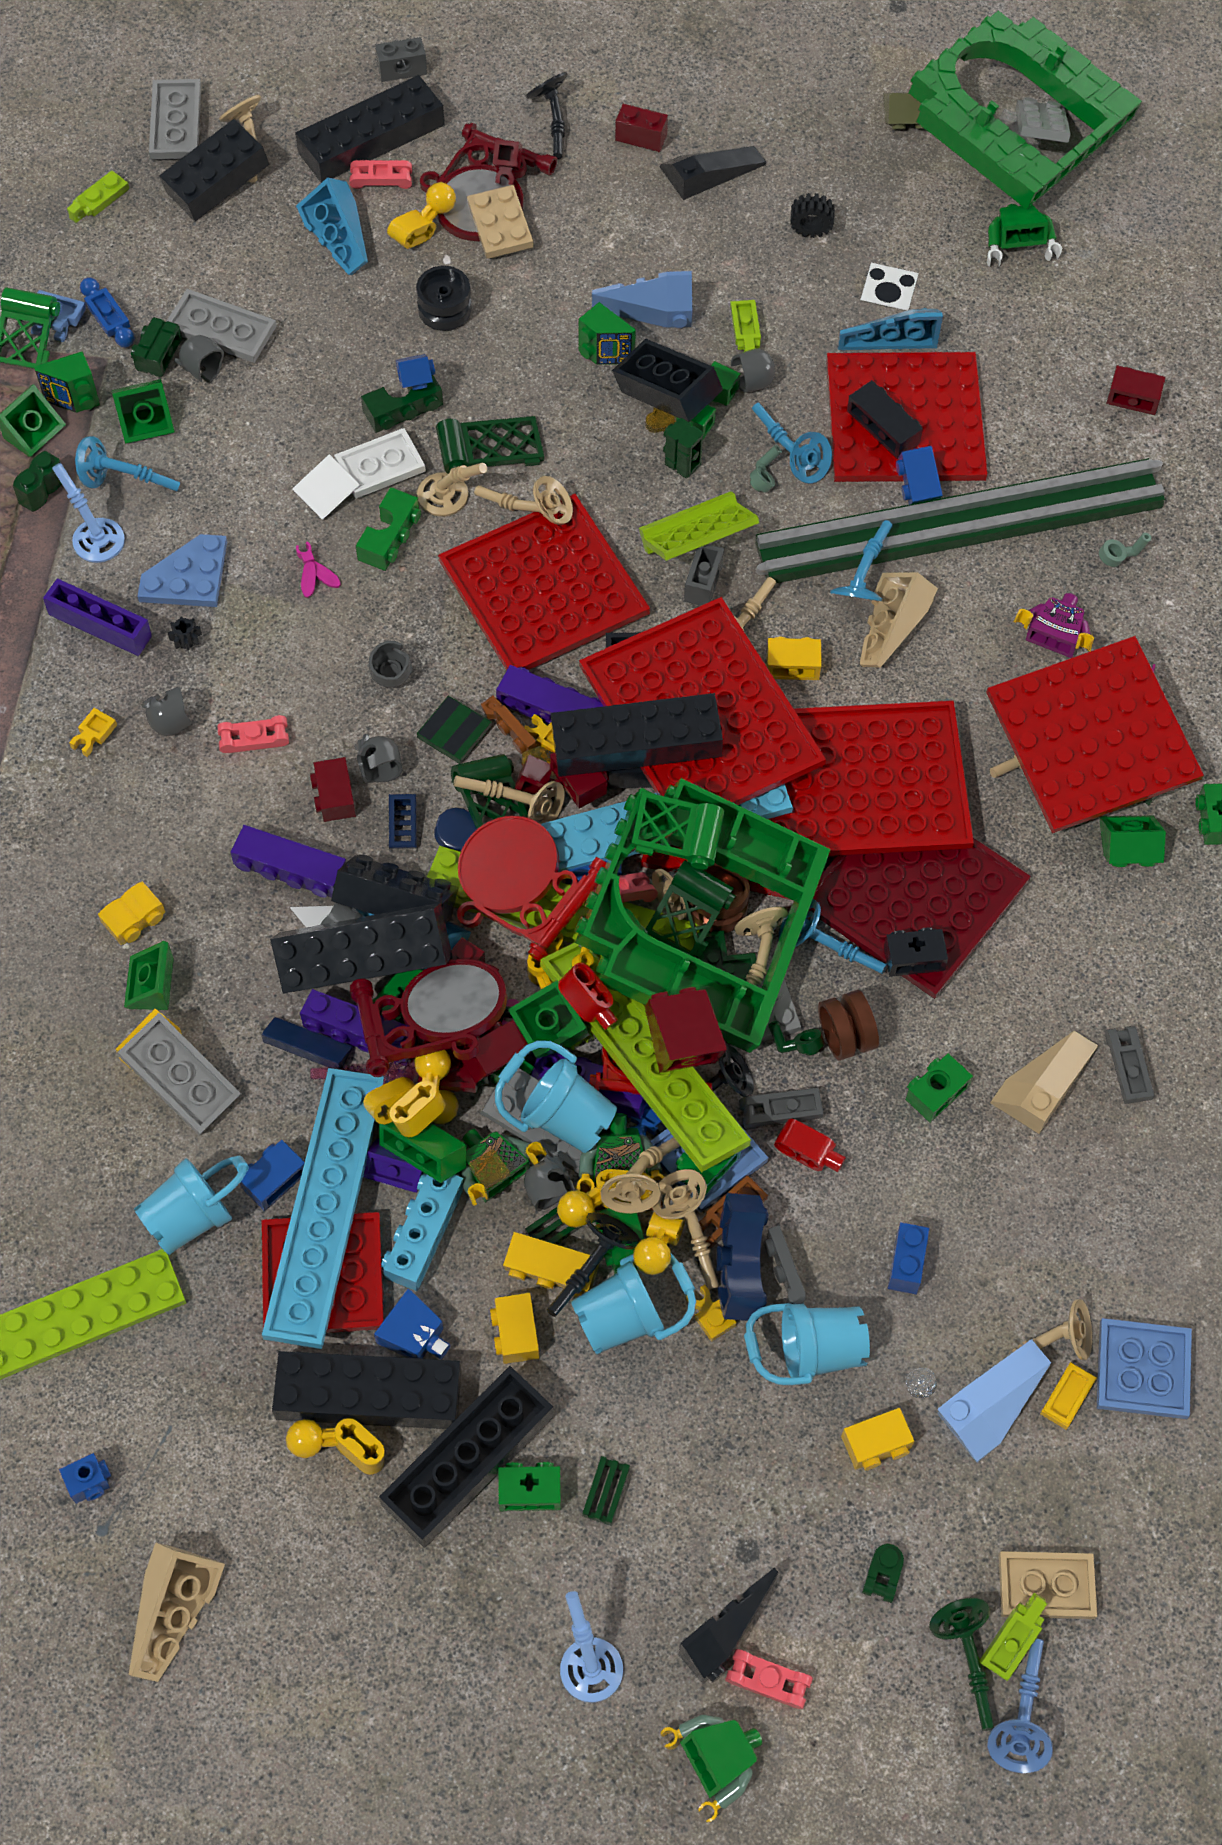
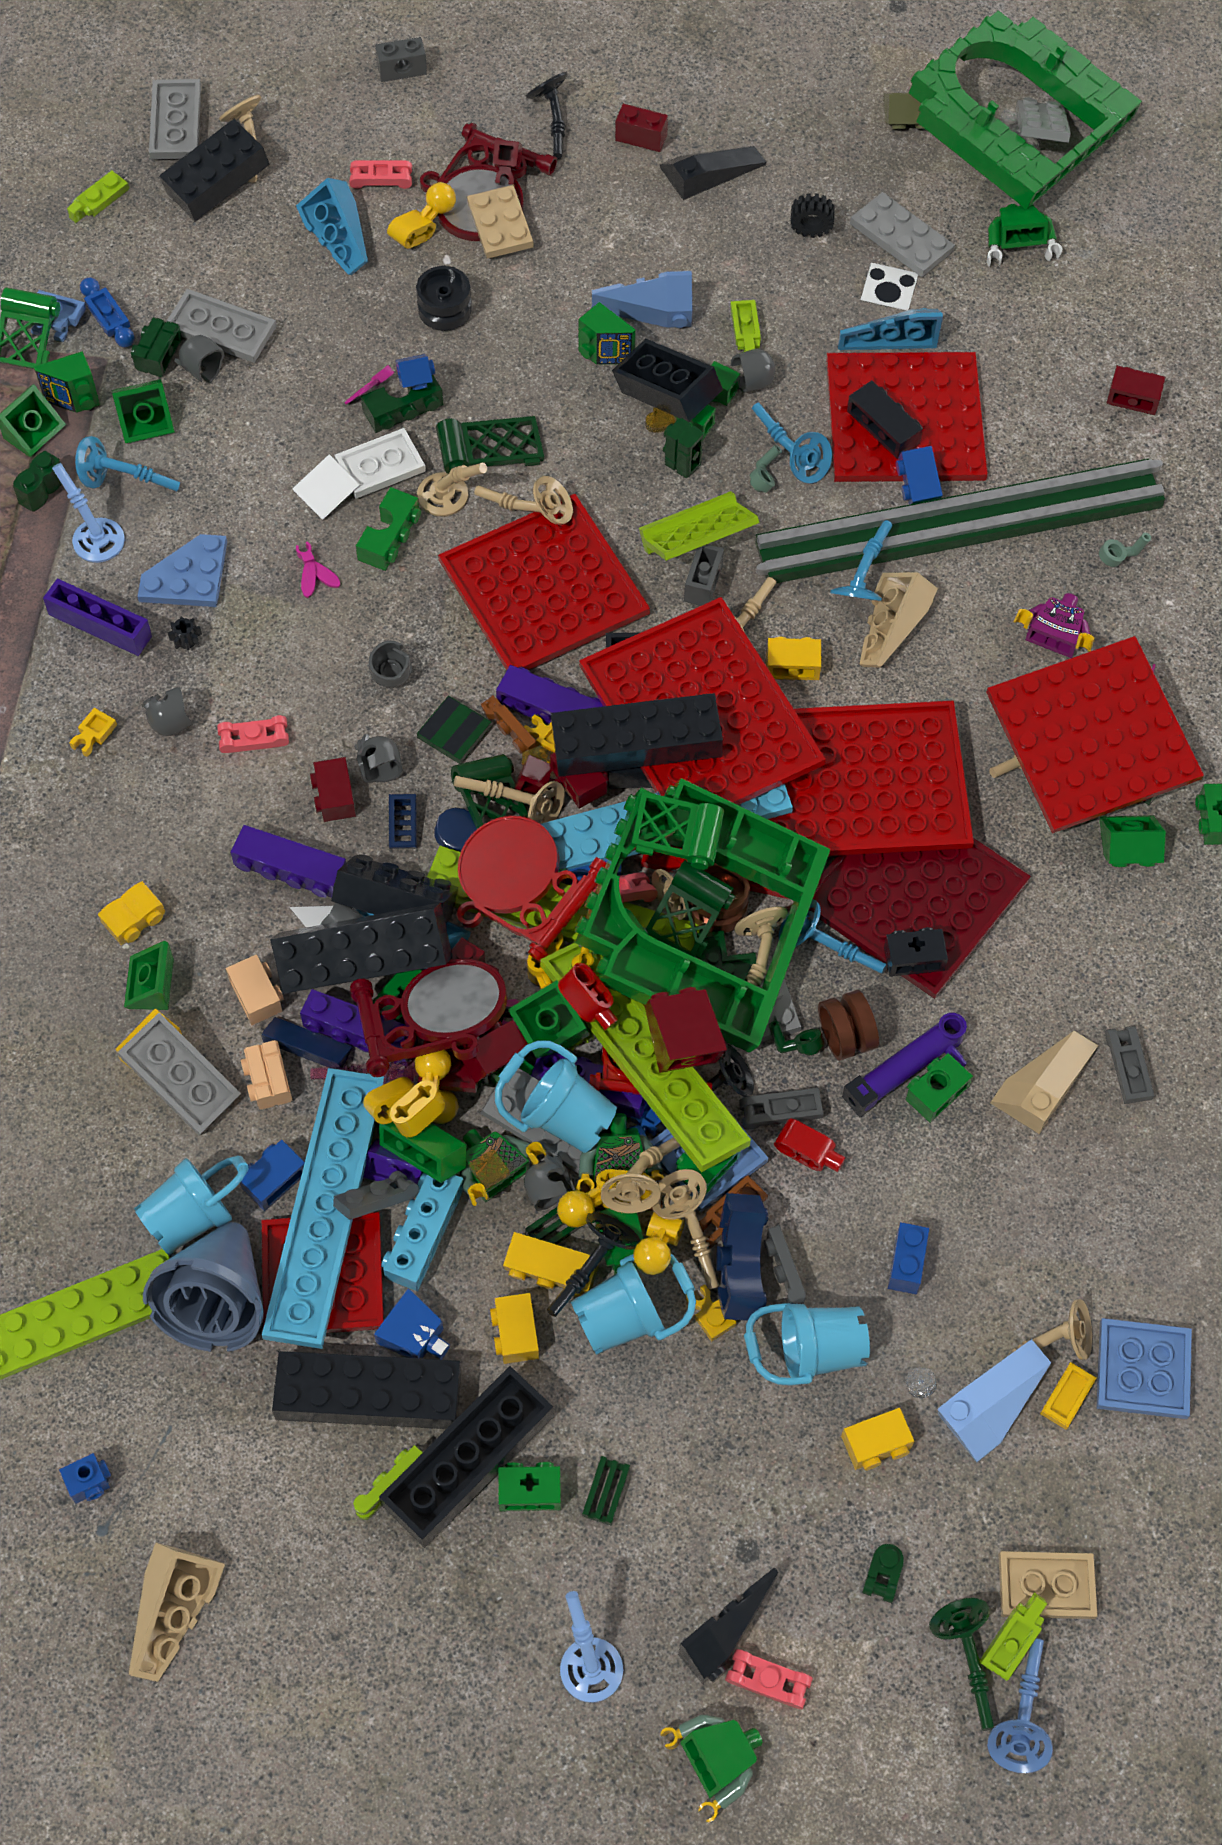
(208, 1292): none -> sand blue cone
(254, 989): none -> light nougat brick
(267, 1075): none -> light nougat brick
(307, 1438): yellow beam -> none
(369, 1504): none -> lime plate
(370, 128): black brick -> none
(376, 1196): none -> dark grey plate
(377, 379): none -> dark pink piece
(865, 1091): none -> dark purple piece
(902, 234): none -> light grey plate

